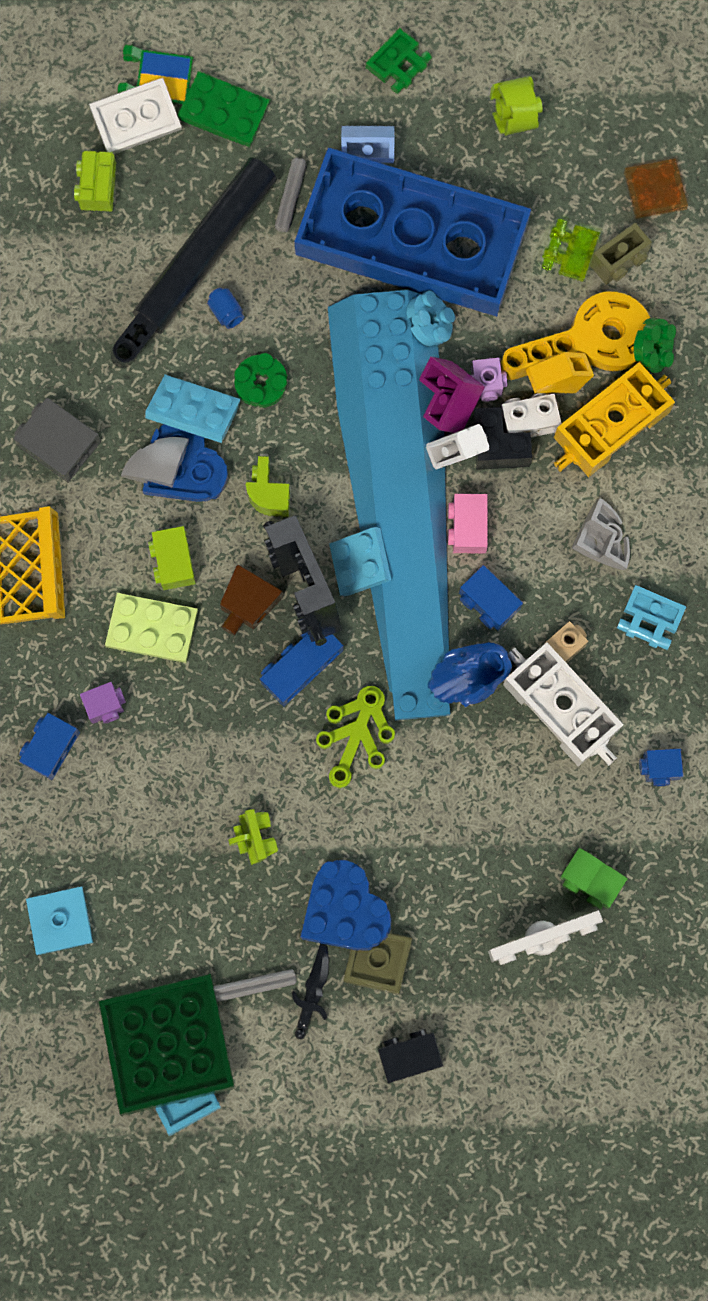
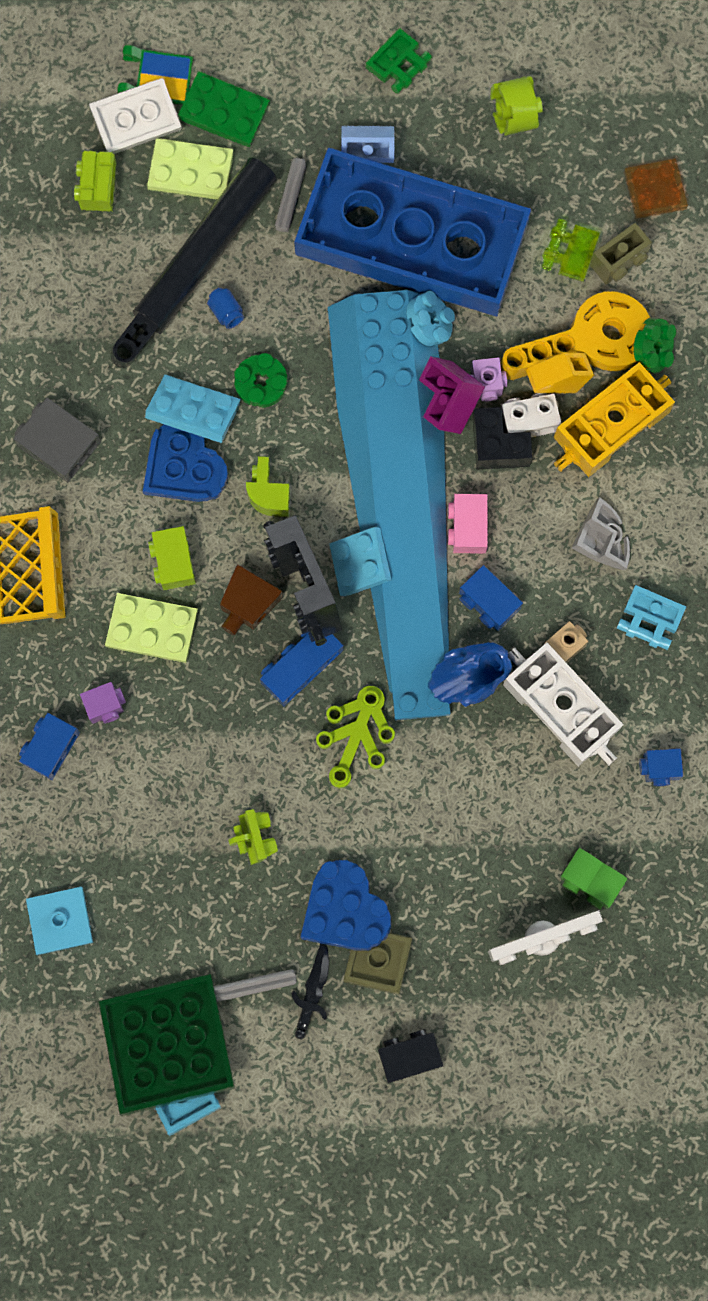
(157, 461): light grey brick -> none
(189, 168): none -> yellowish green plate
(457, 446): white brick -> none

